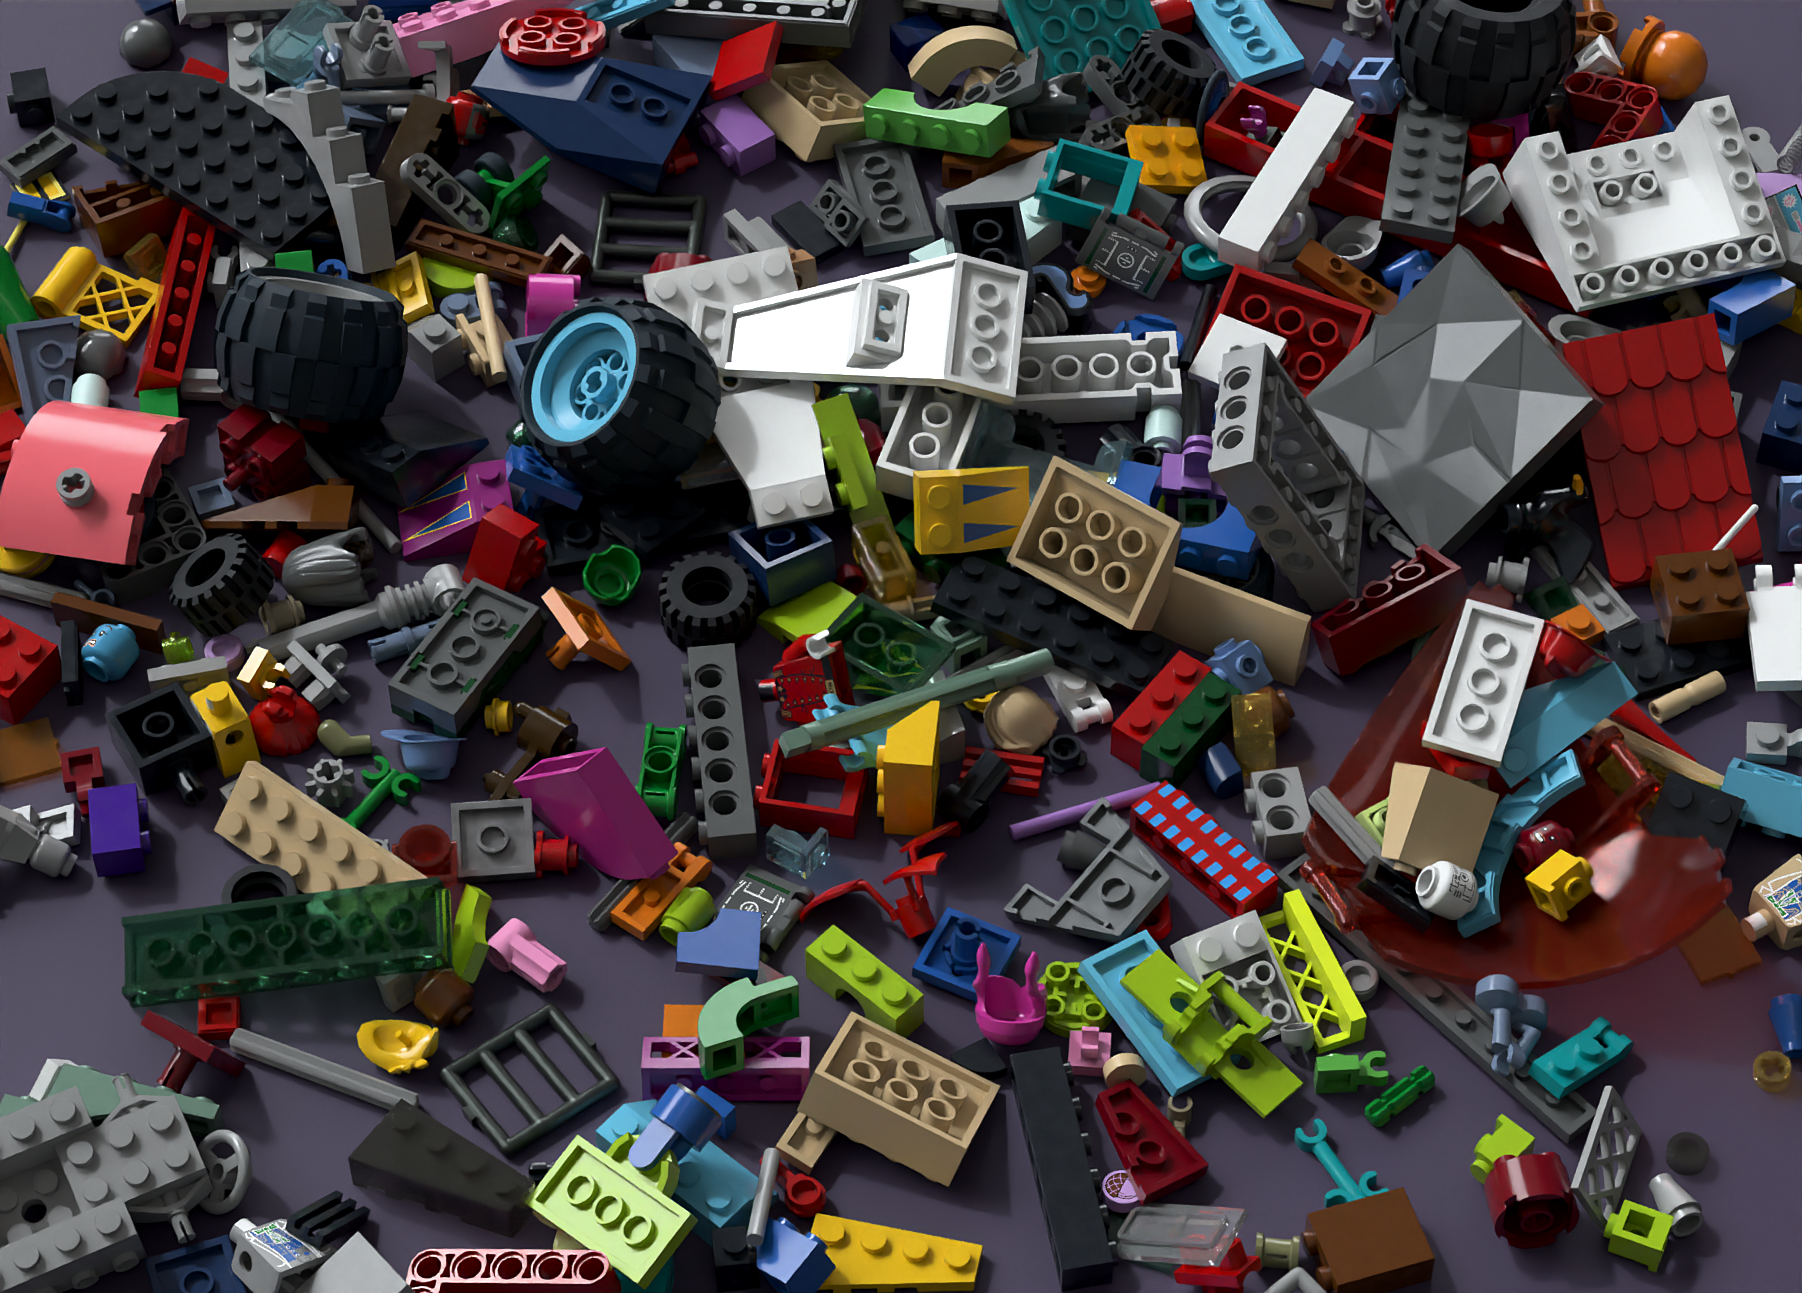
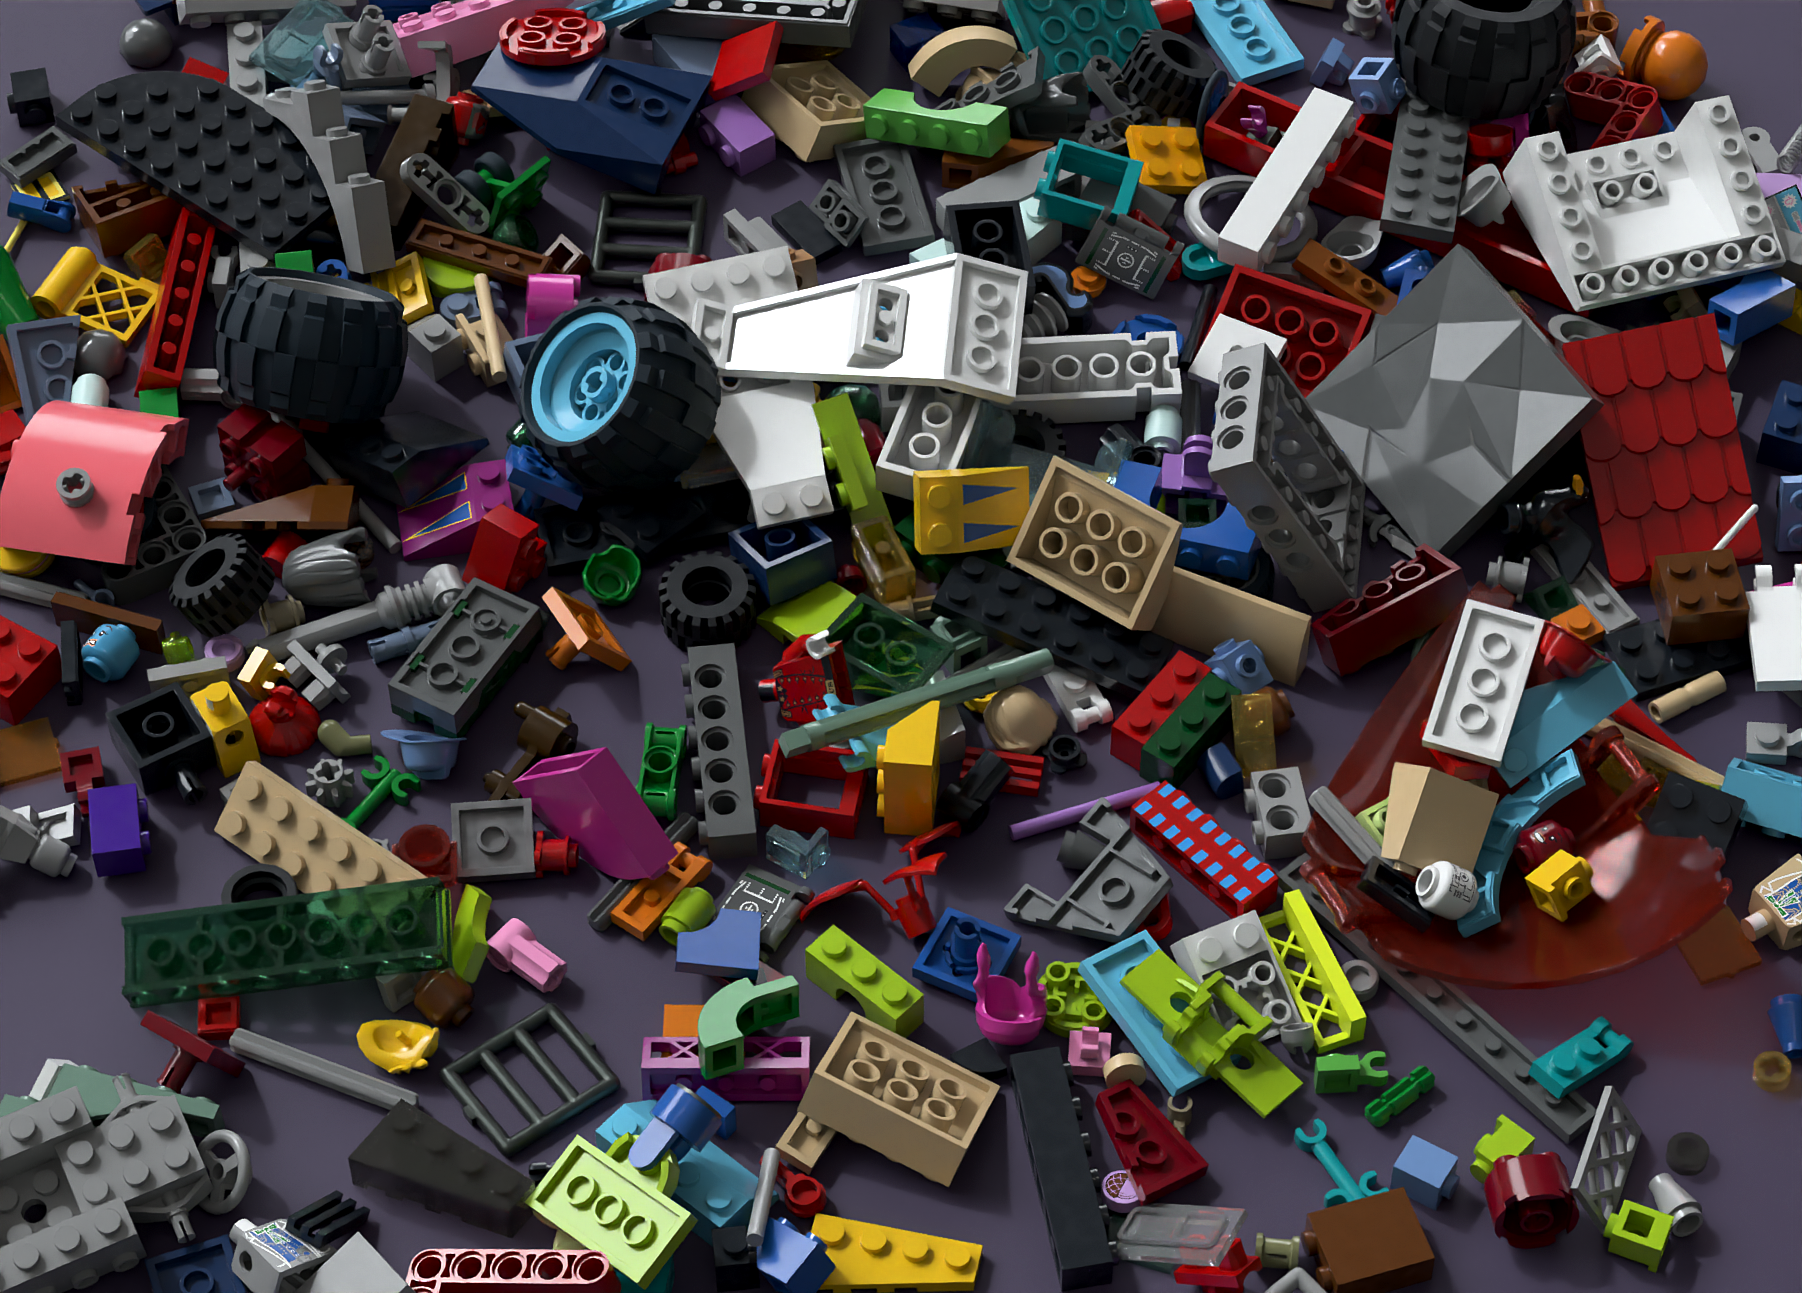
(499, 716): yellow plate -> none
(1425, 1172): none -> medium blue brick
(1512, 1011): sand blue piece -> none

